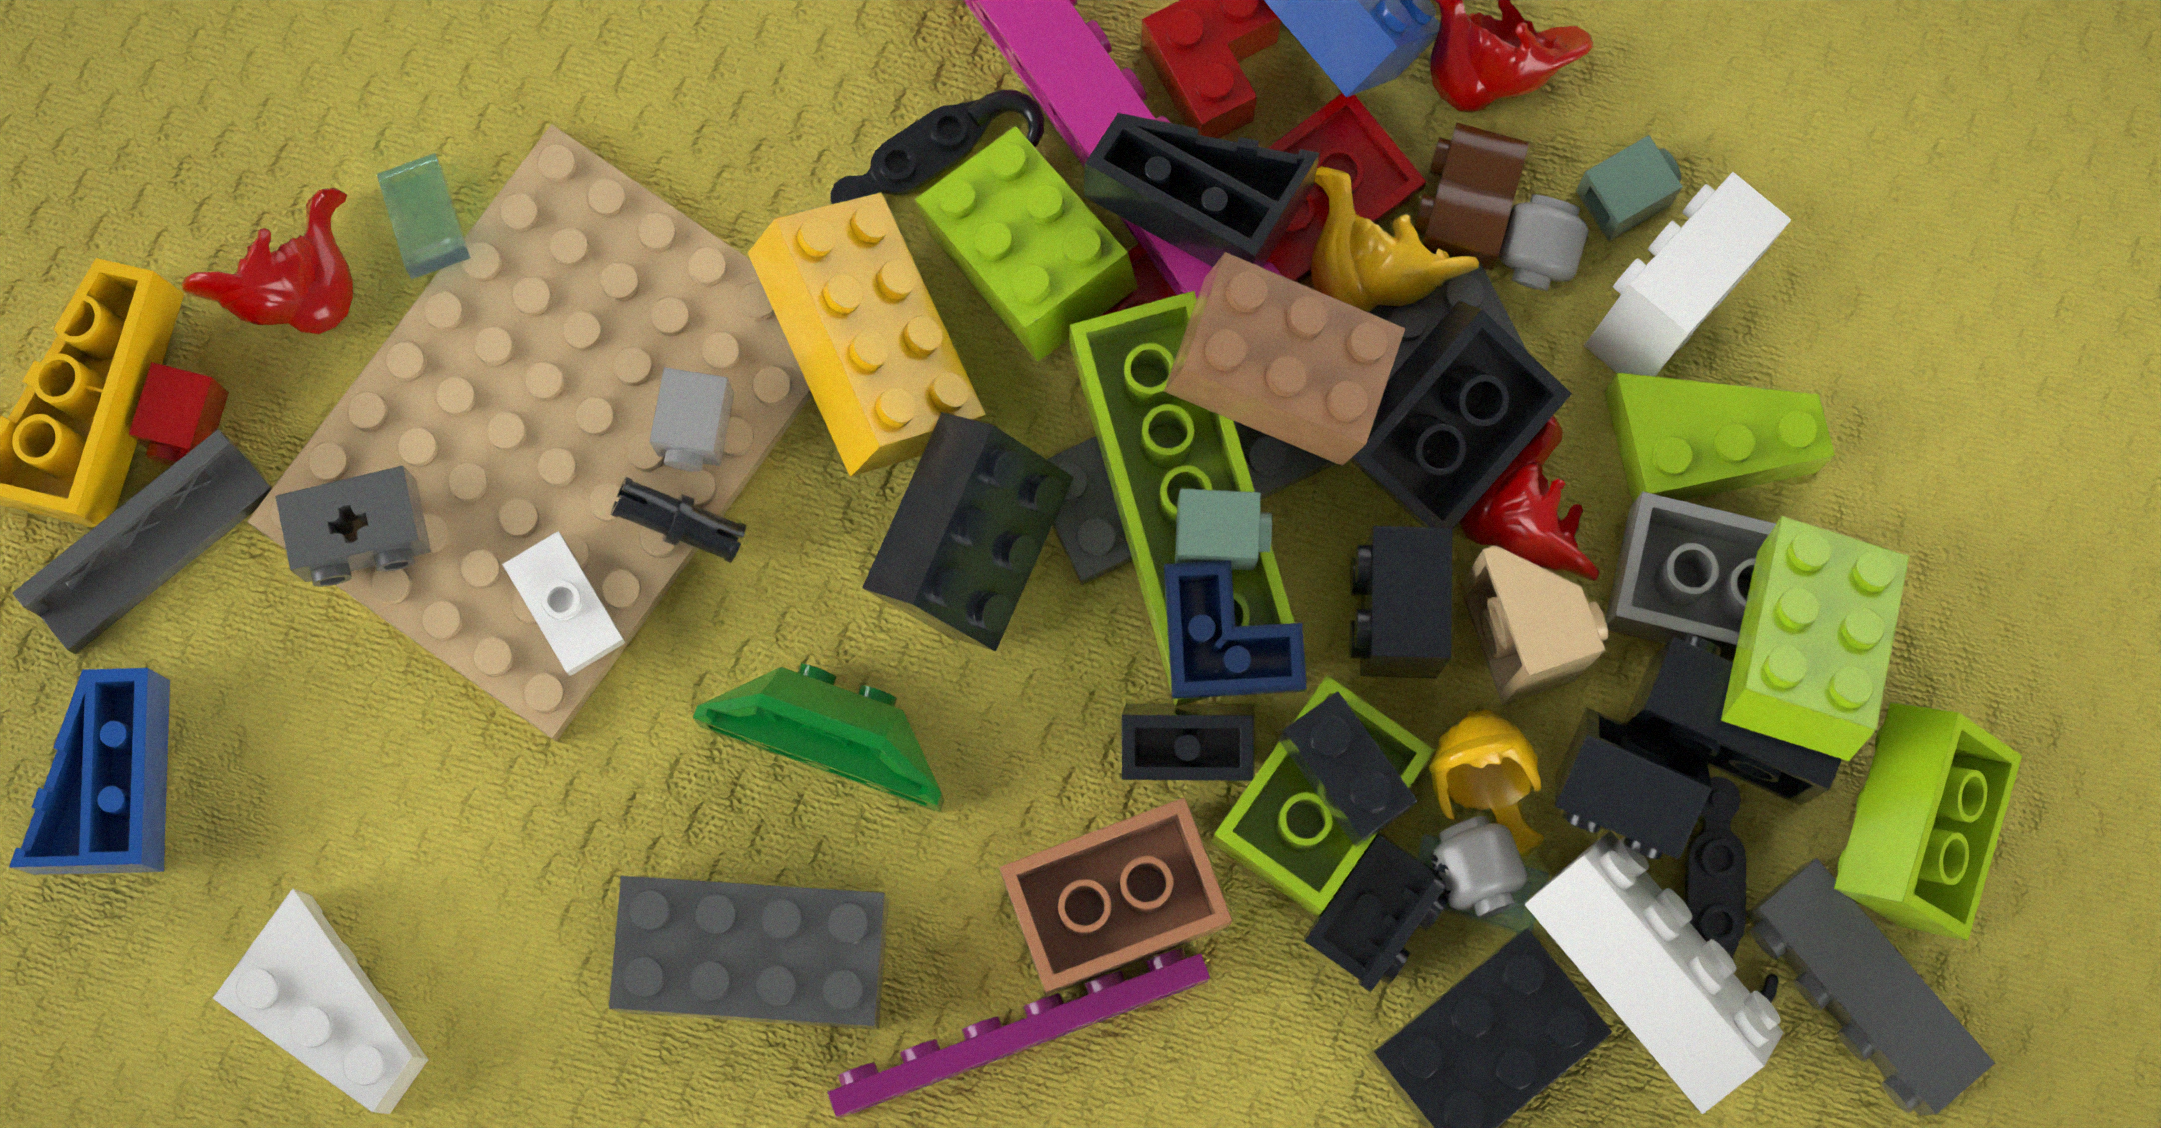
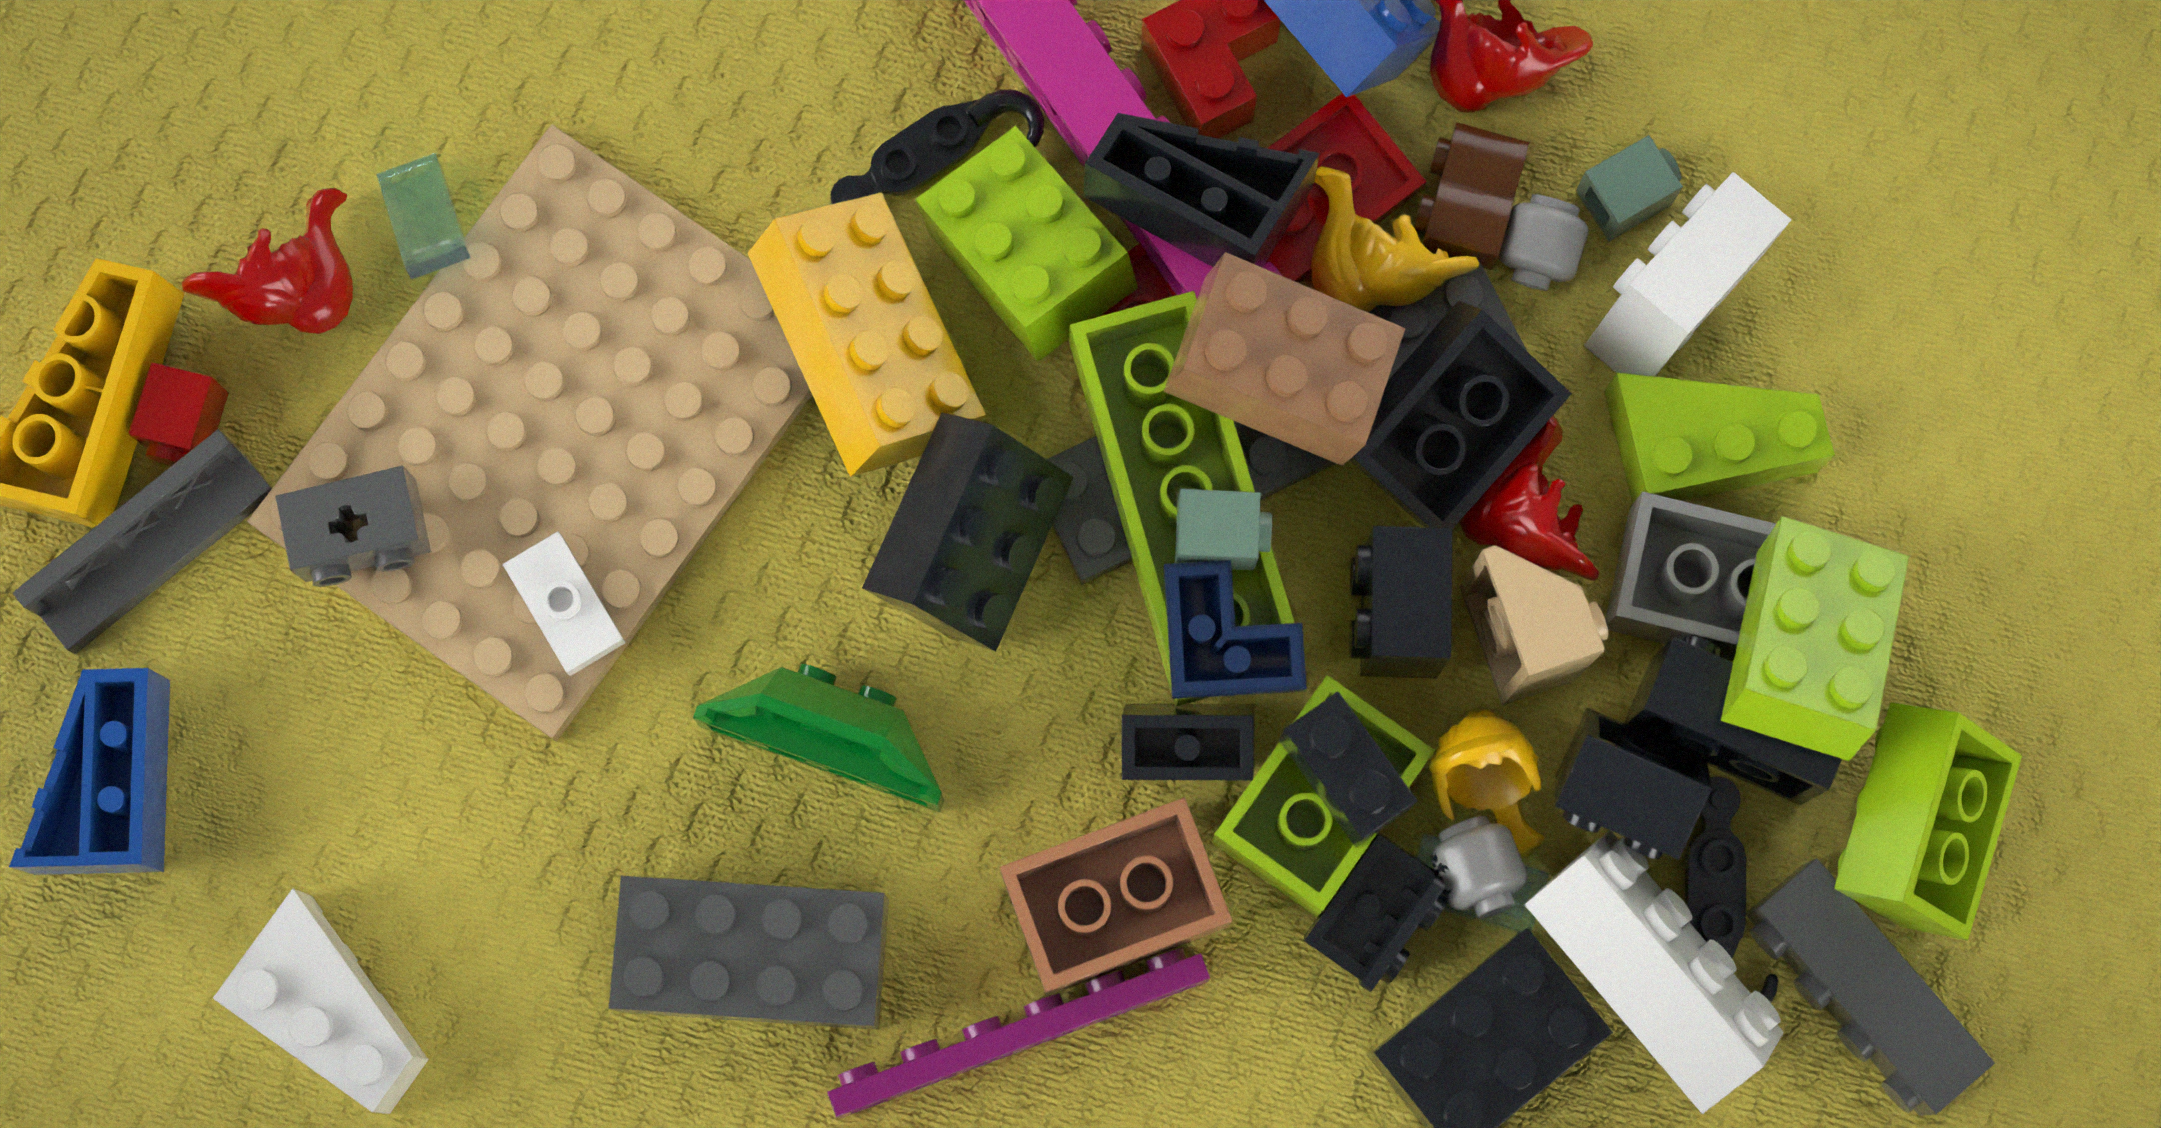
(678, 519): black pin -> none
(691, 419): light grey brick -> none

